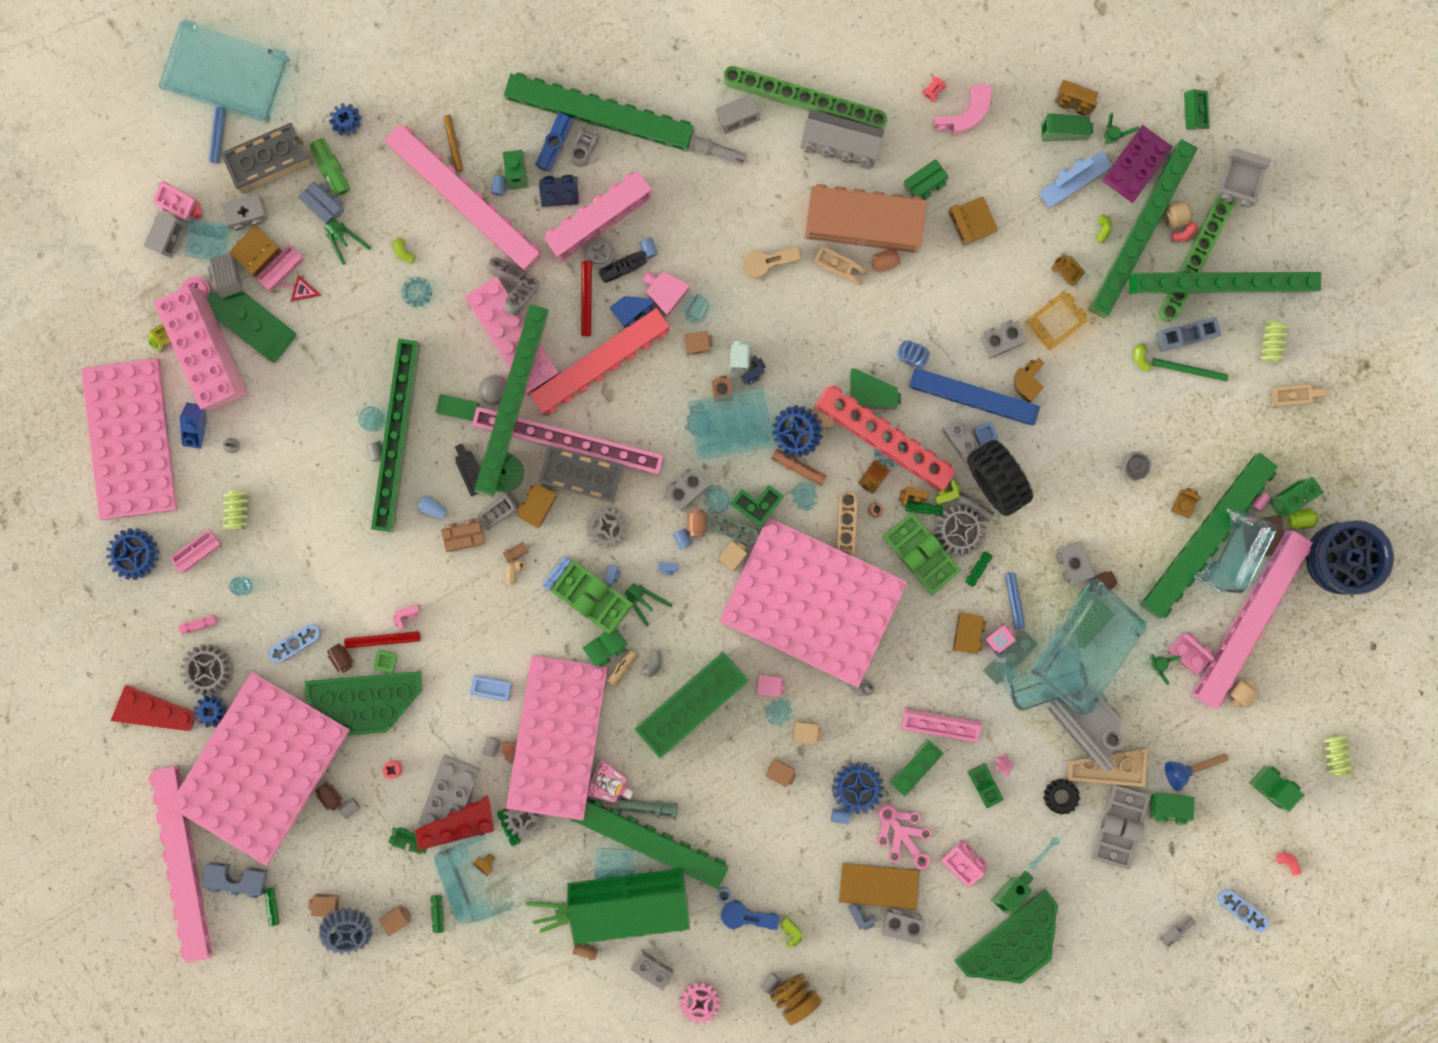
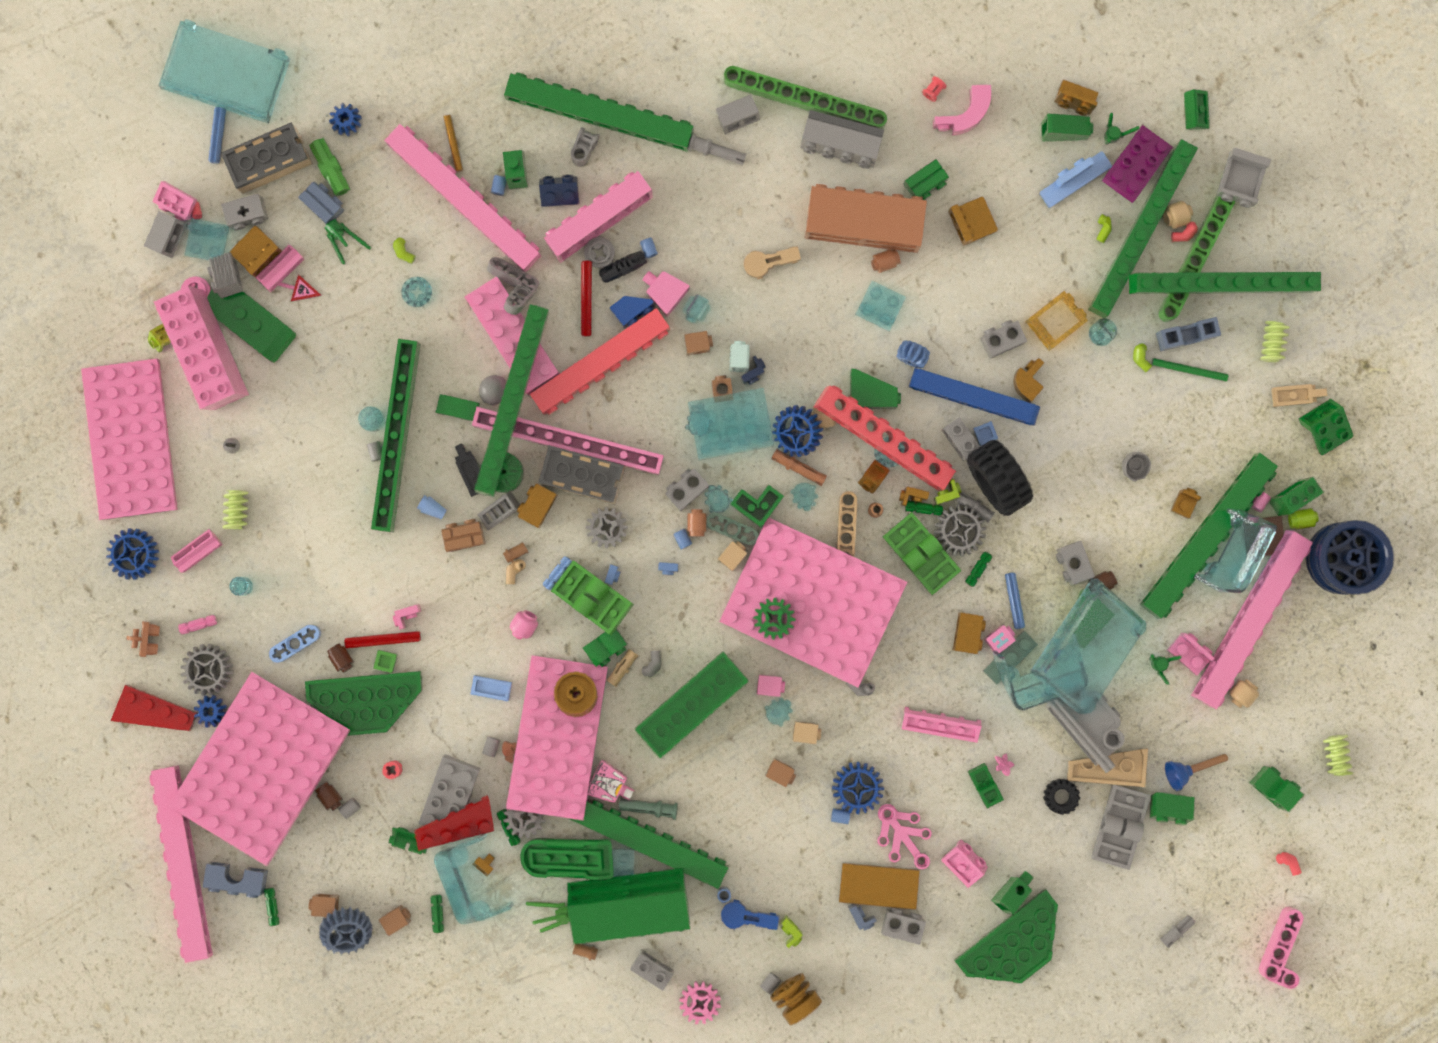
(145, 647): none -> nougat hips
(192, 425): blue slope -> none
(523, 624): none -> bright pink head
(549, 153): blue piece -> none
(568, 858): none -> green piece
(572, 683): none -> pearl gold wheel
(635, 594): green plant -> none
(768, 624): none -> green gear
(838, 265): tan hinge -> none
(880, 305): none -> clear light blue hinge
(916, 768): green arch -> none
(1054, 841): clear light blue hinge -> none
(1068, 269): pearl gold bracket -> none
(1102, 332): none -> clear light blue head
(1250, 923): light blue beam -> none
(1285, 945): none -> bright pink beam
(1328, 426): none -> green bracket

